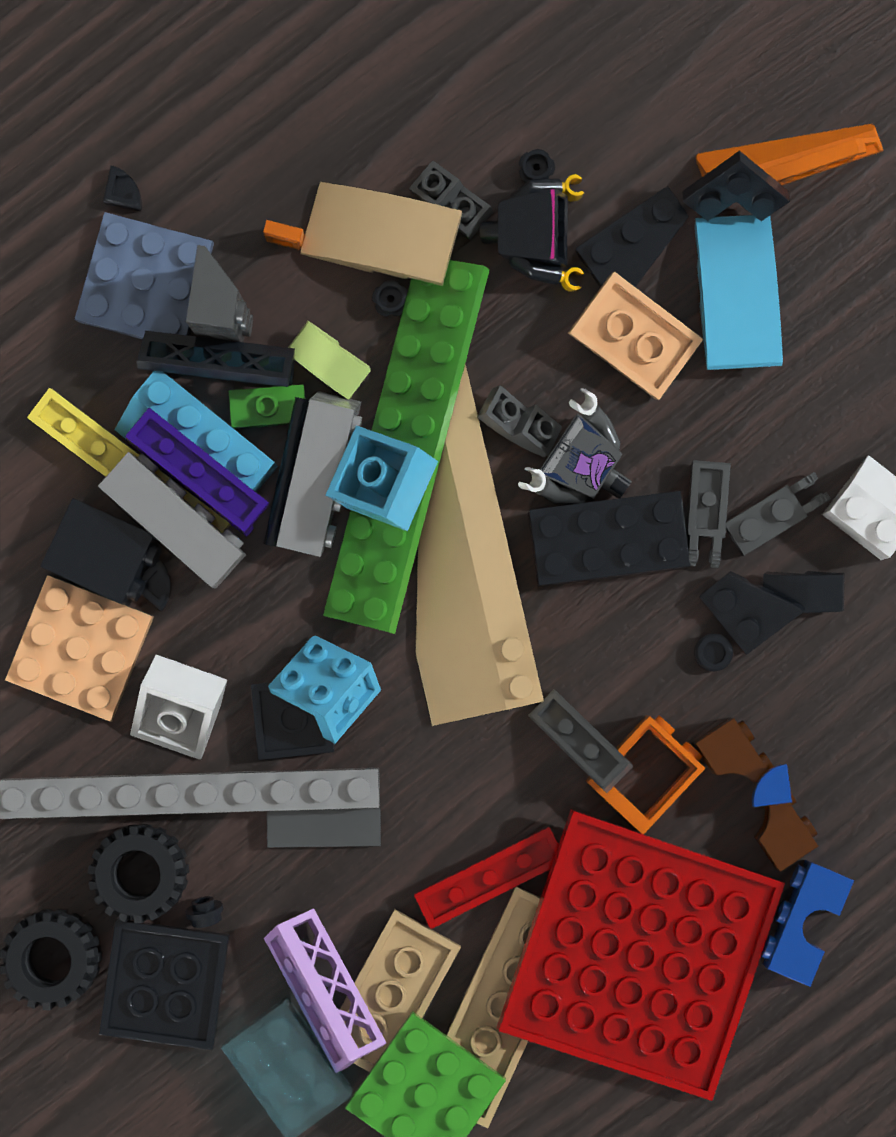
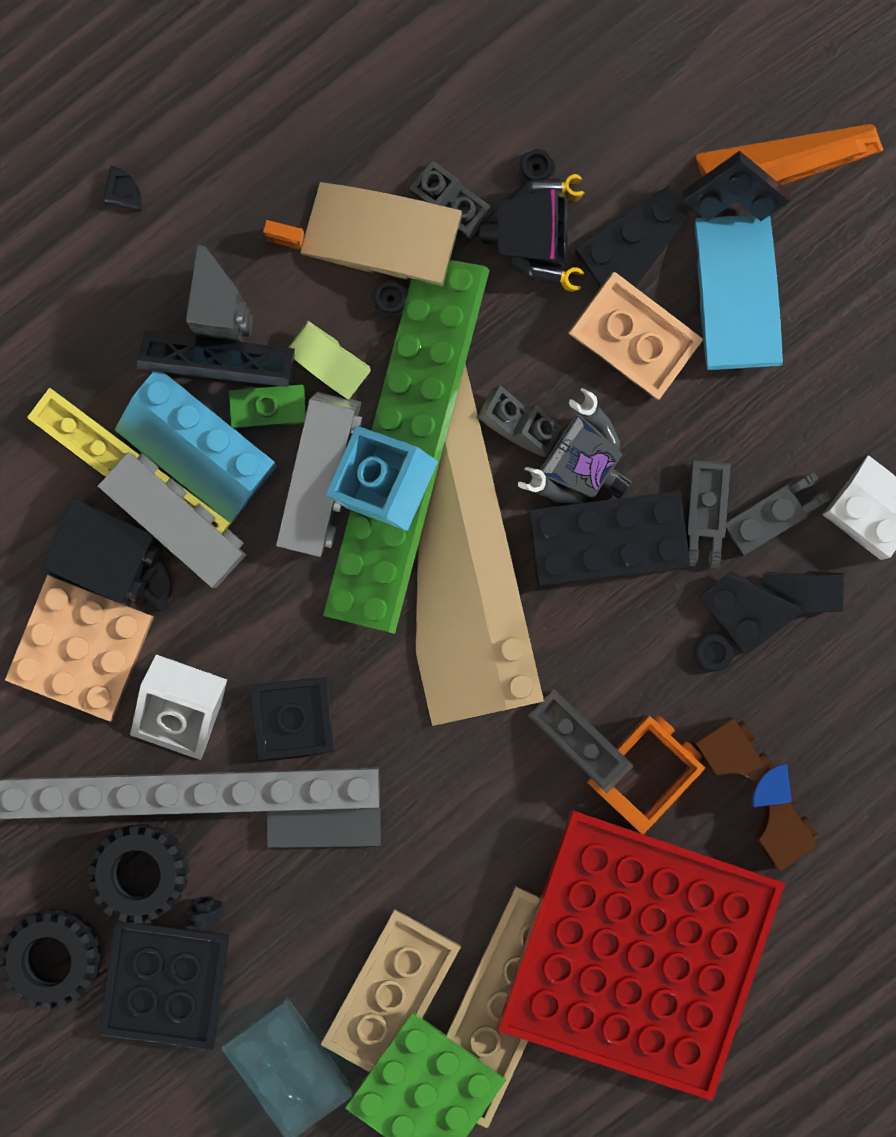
(139, 278): sand blue plate -> none
(197, 471): dark purple fence -> none
(286, 470): black bar -> none
(315, 998): lavender fence -> none
(327, 685): medium azure bracket -> none
(487, 878): red plate -> none
(813, 890): blue arch -> none

